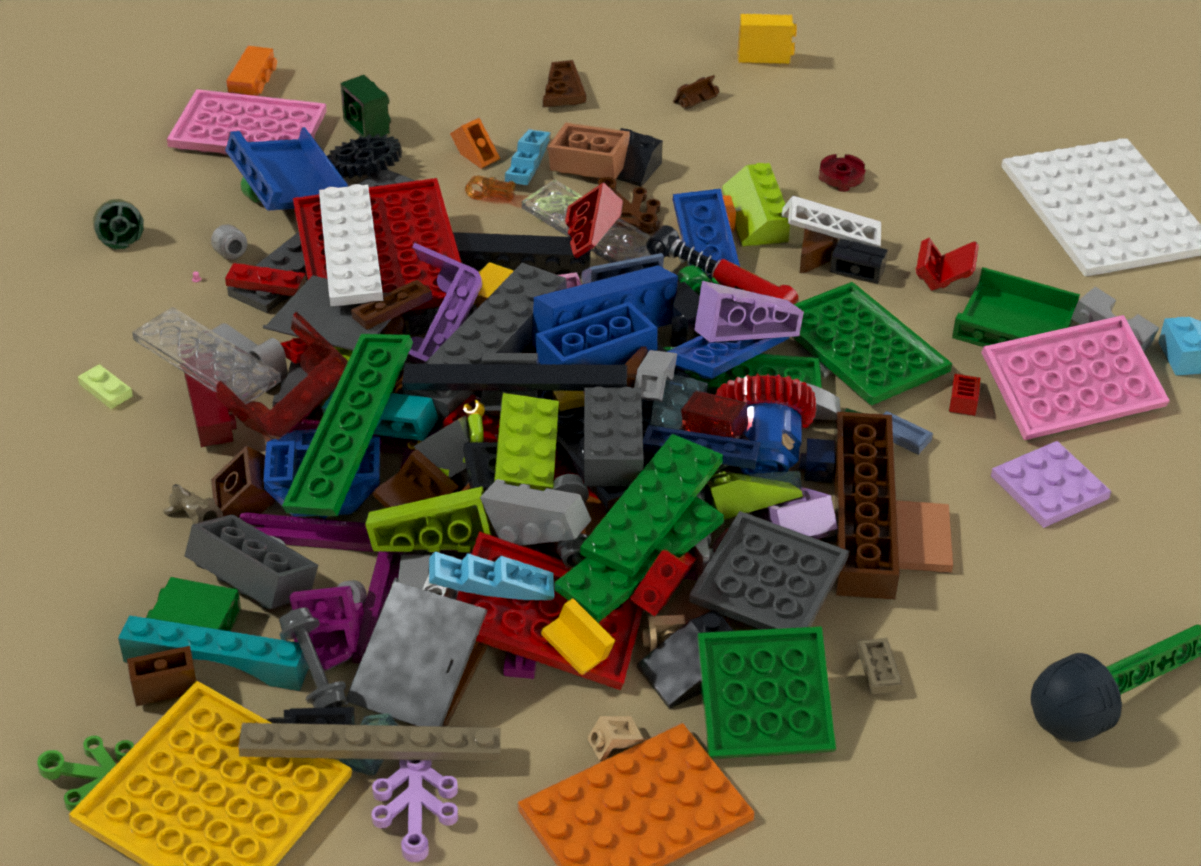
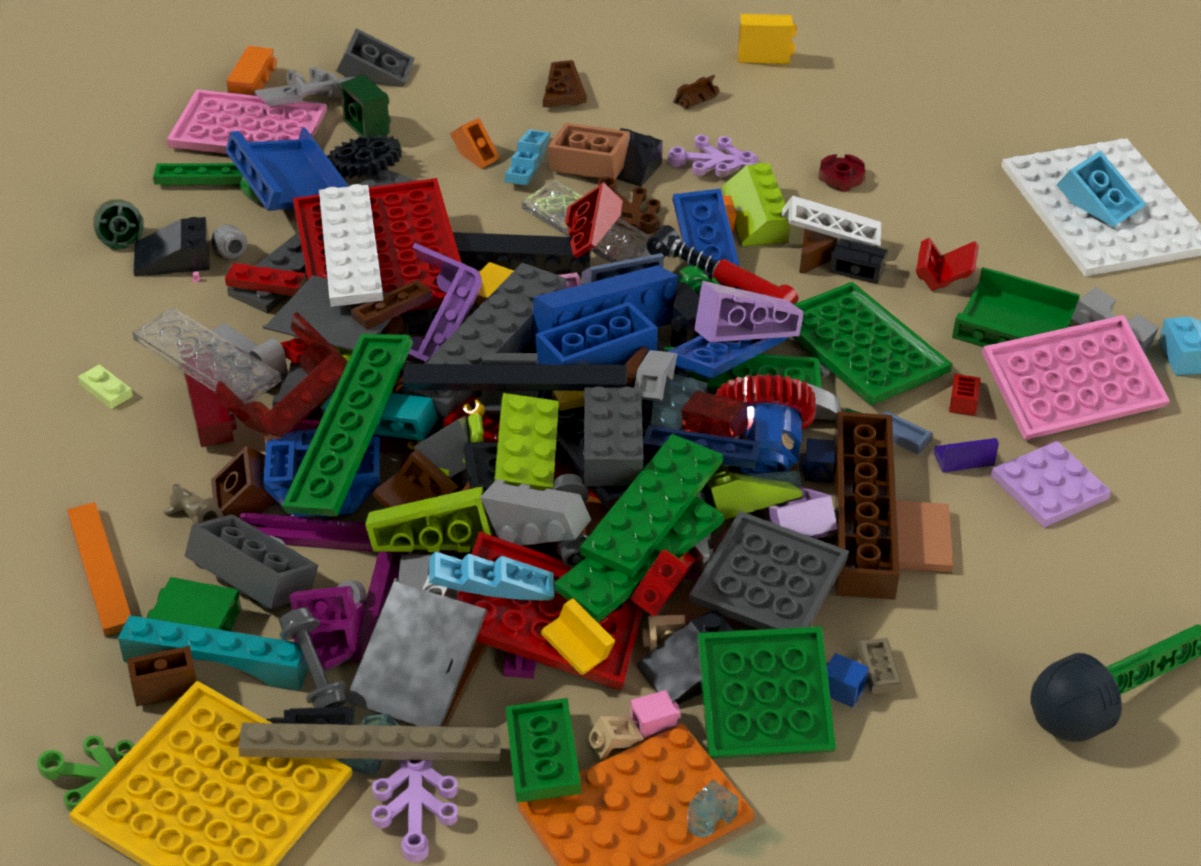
(99, 568): none -> orange tile
(174, 249): none -> black slope
(196, 174): none -> green plate
(320, 82): none -> light grey piece
(375, 60): none -> dark grey slope
(490, 188): clear orange connector -> none
(542, 750): none -> green plate
(654, 714): none -> bright pink brick
(709, 807): none -> clear light blue leg
(713, 157): none -> lavender plant
(846, 679): none -> blue brick
(966, 454): none -> dark purple panel
(1100, 190): none -> medium azure slope

